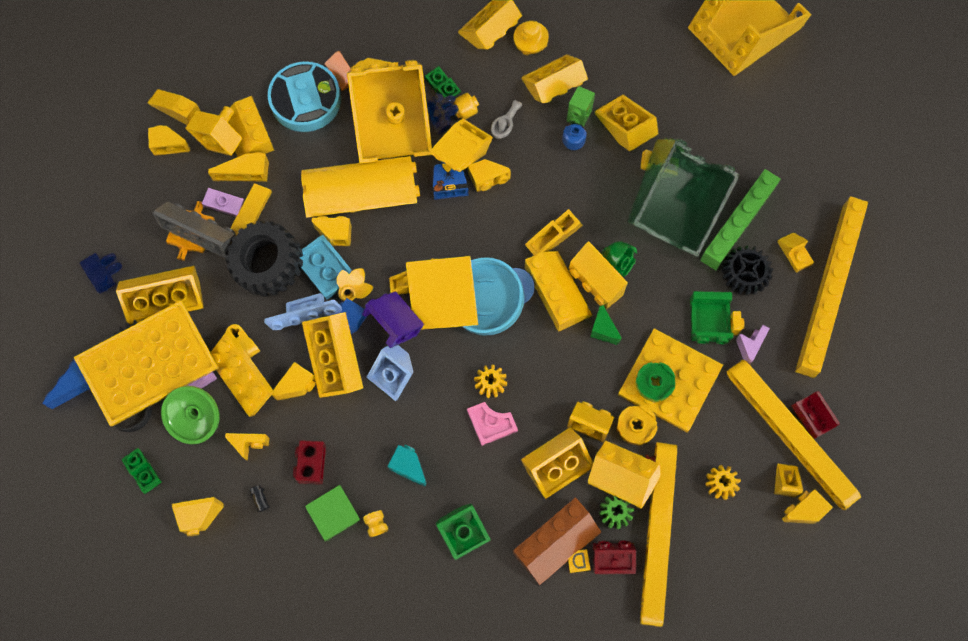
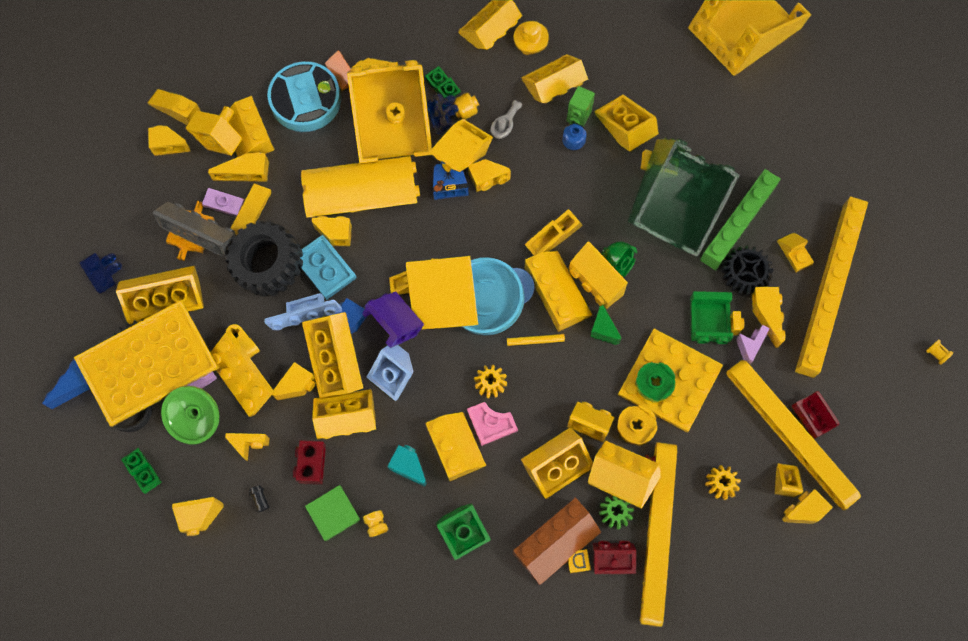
(344, 414): none -> yellow slope
(355, 282): yellow plate -> none
(455, 445): none -> yellow slope
(535, 339): none -> yellow bar
(768, 312): none -> yellow slope
(939, 352): none -> yellow bush

